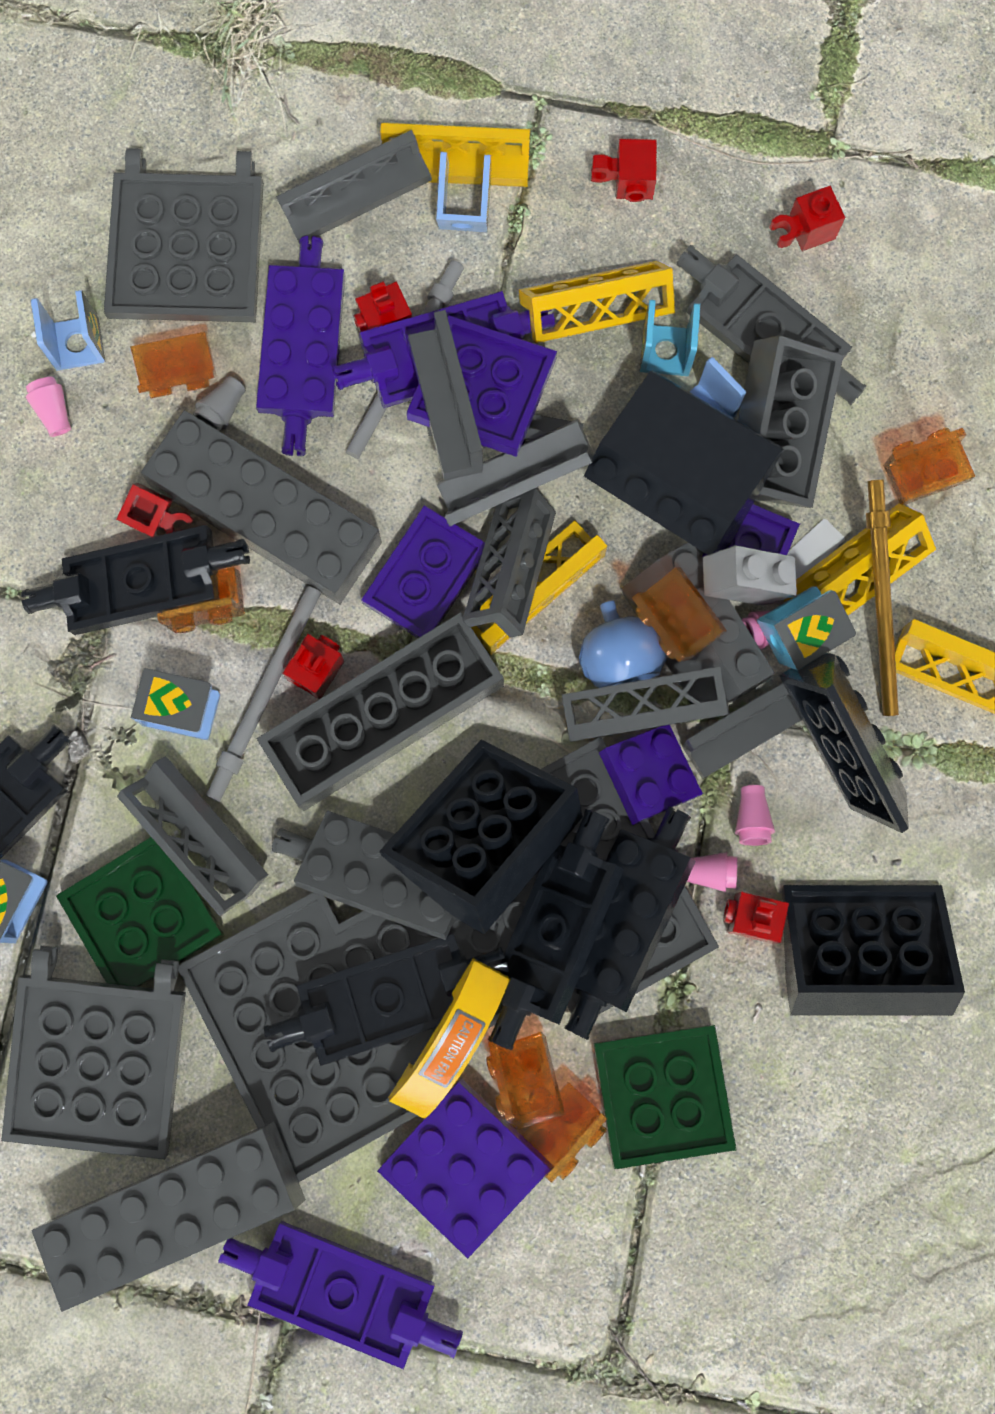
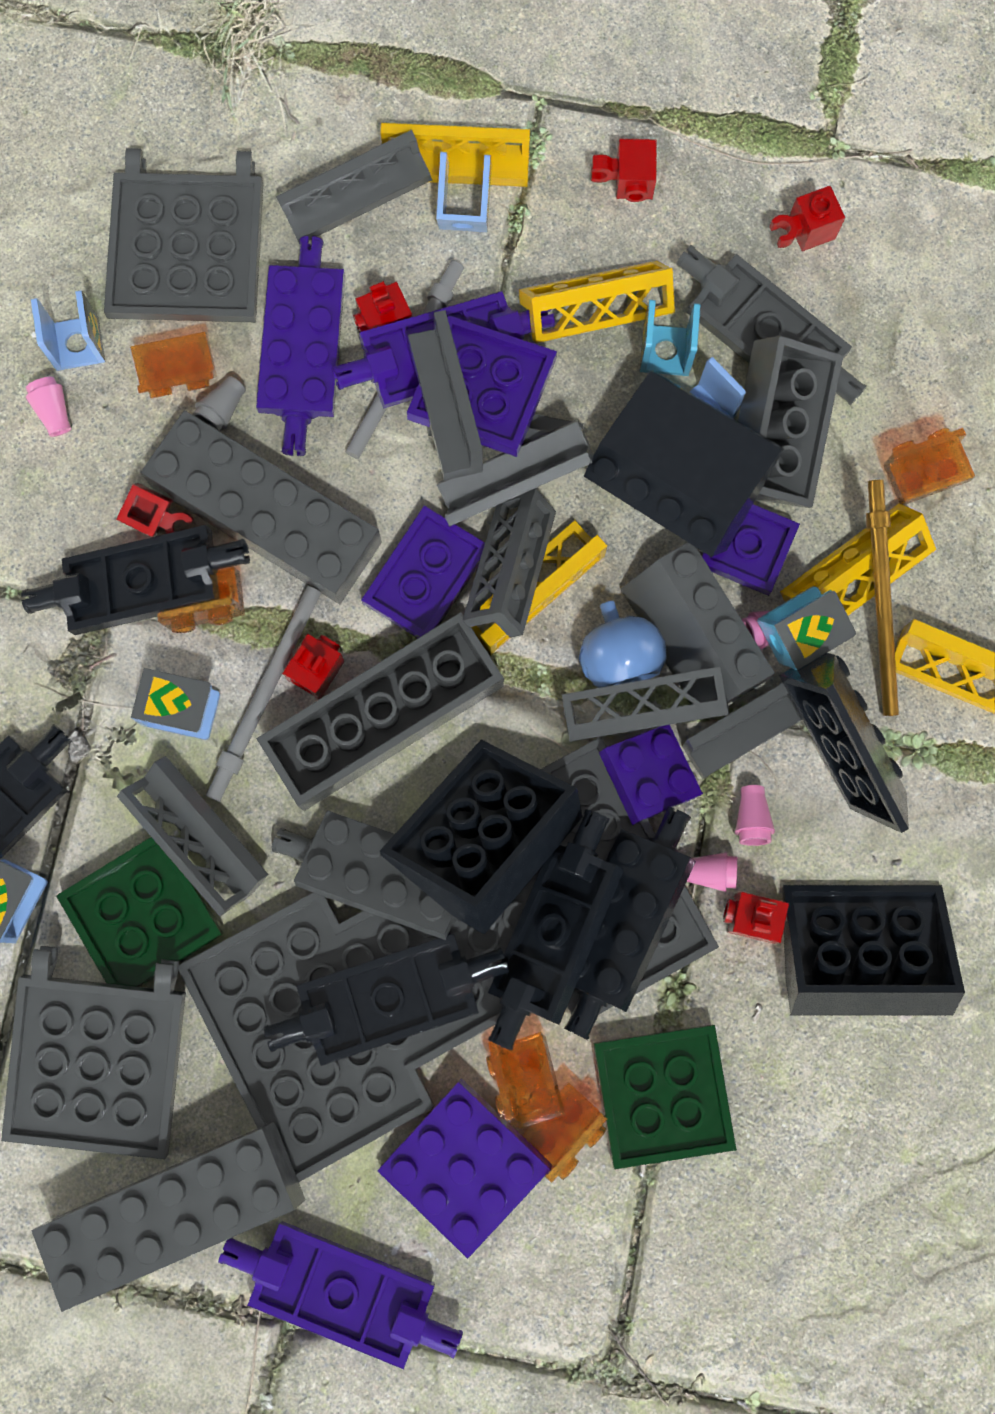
(453, 1040): yellow slope -> none
(678, 616): clear orange bracket -> none
(749, 575): light grey brick -> none
(815, 546): white sticker -> none

